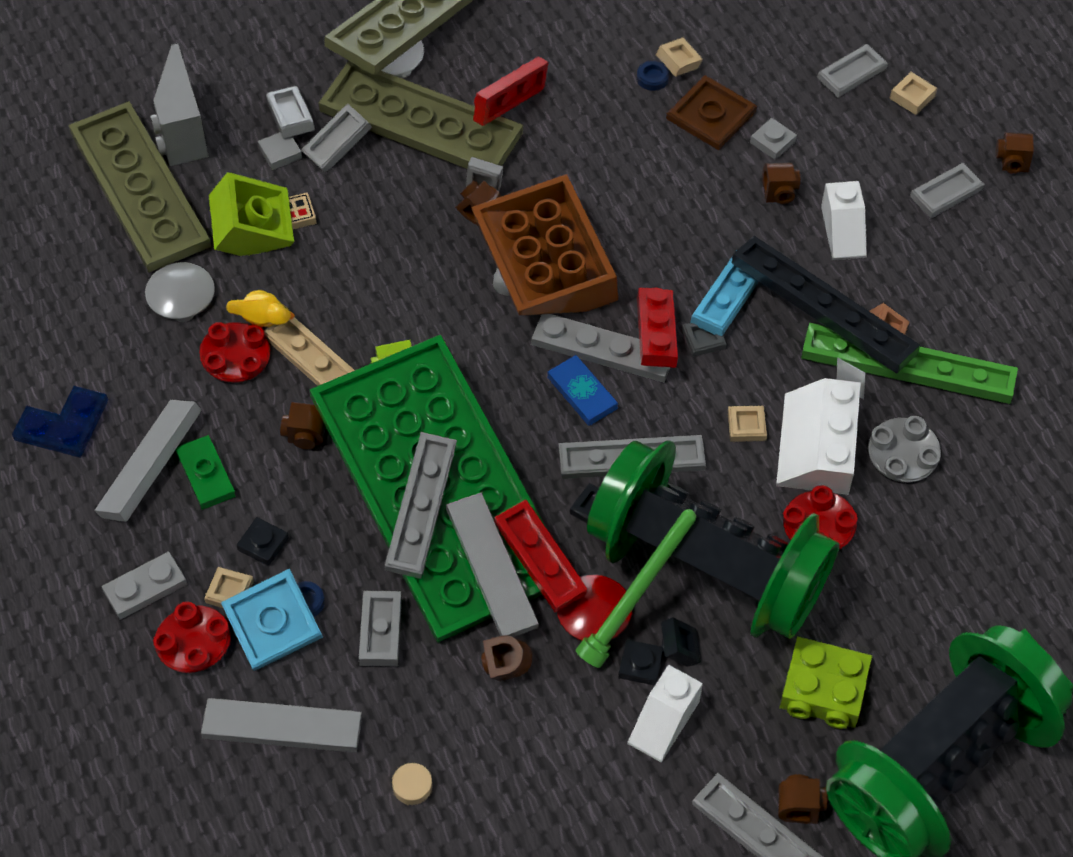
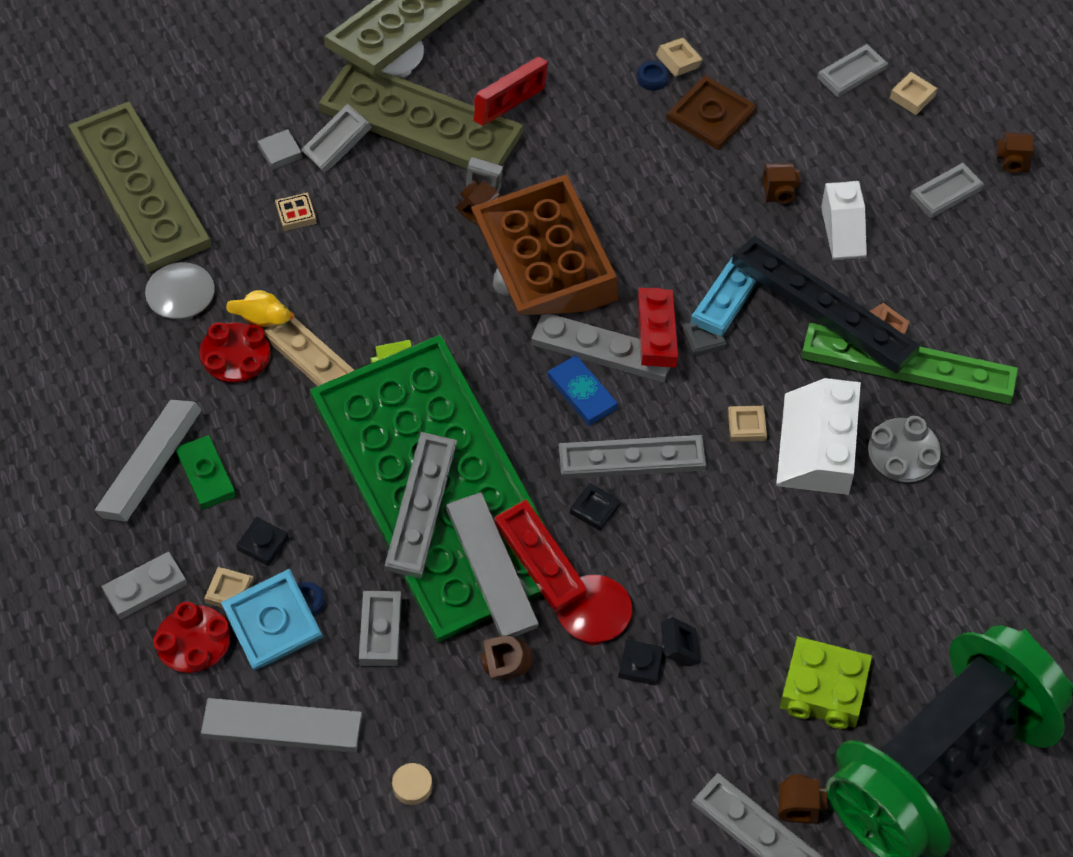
(65, 431): clear blue plate -> none
(177, 114): light grey slope -> none
(249, 216): lime slope -> none
(290, 112): light grey tile -> none
(303, 426): reddish brown plate -> none
(595, 648): bright green piece -> none
(665, 713): white slope -> none
(773, 138): light grey plate -> none
(779, 574): brick -> none
(835, 514): red dish -> none
(850, 373): white sticker -> none

